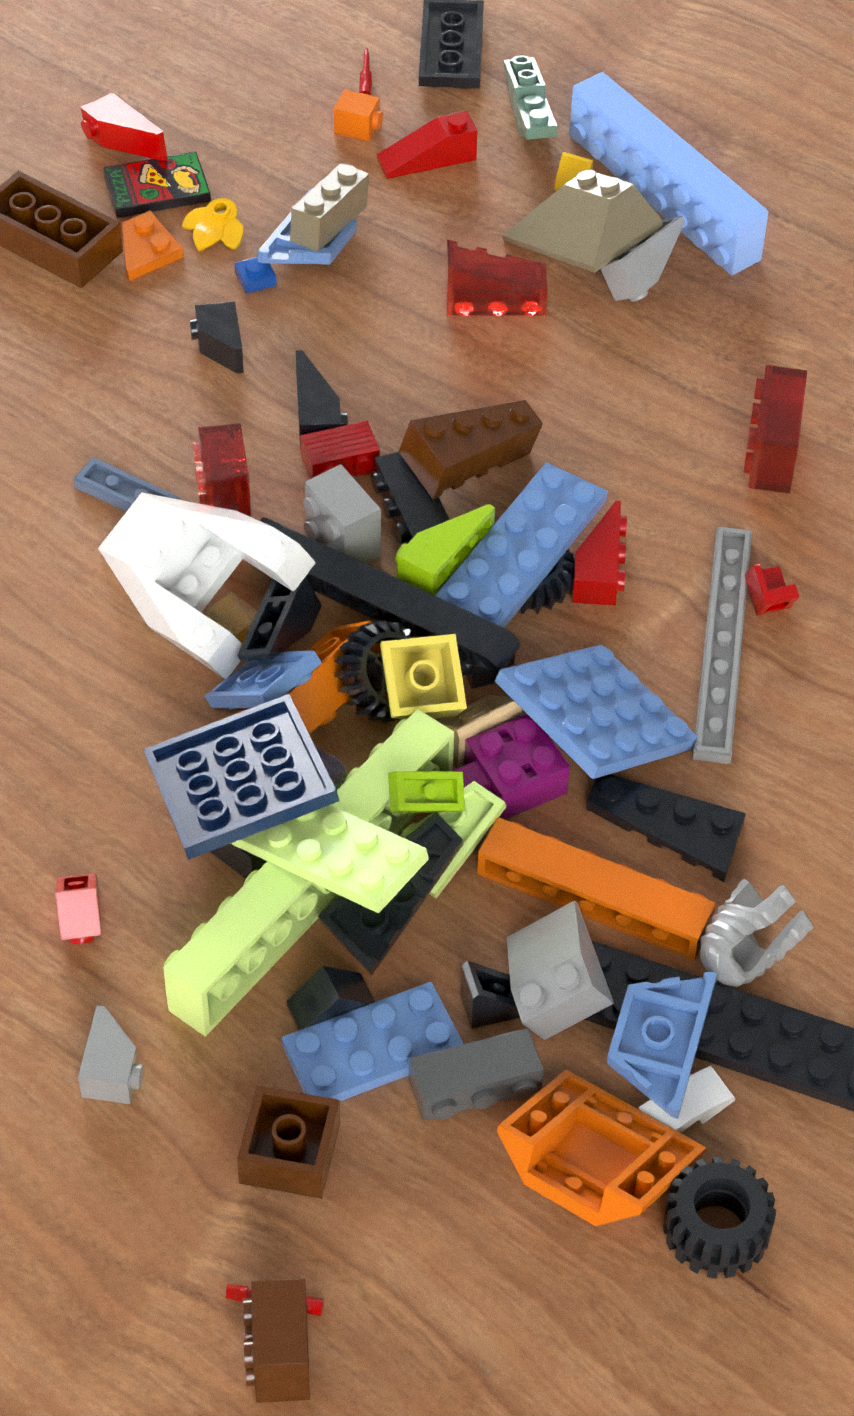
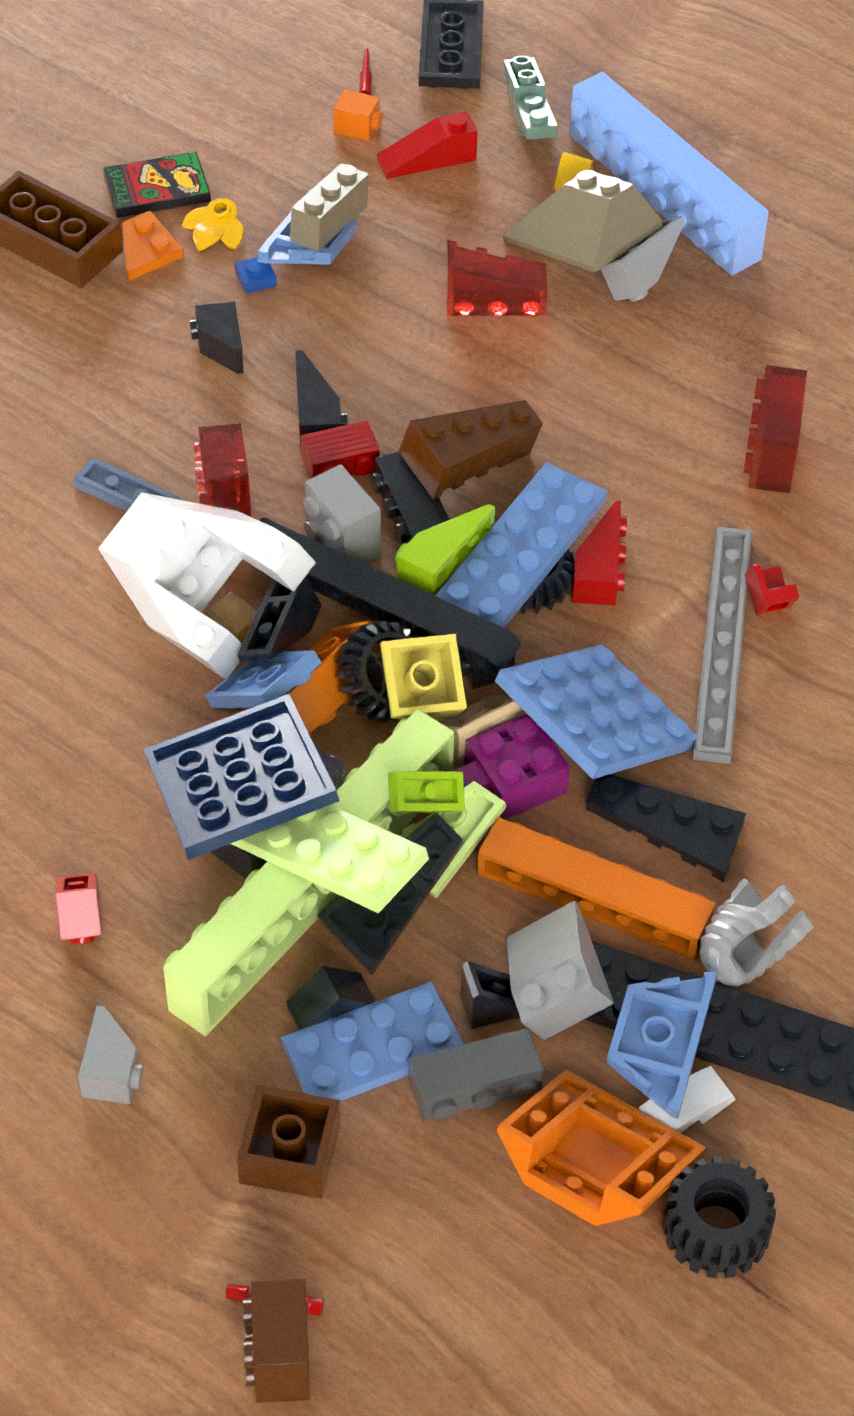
(122, 128): red slope -> none

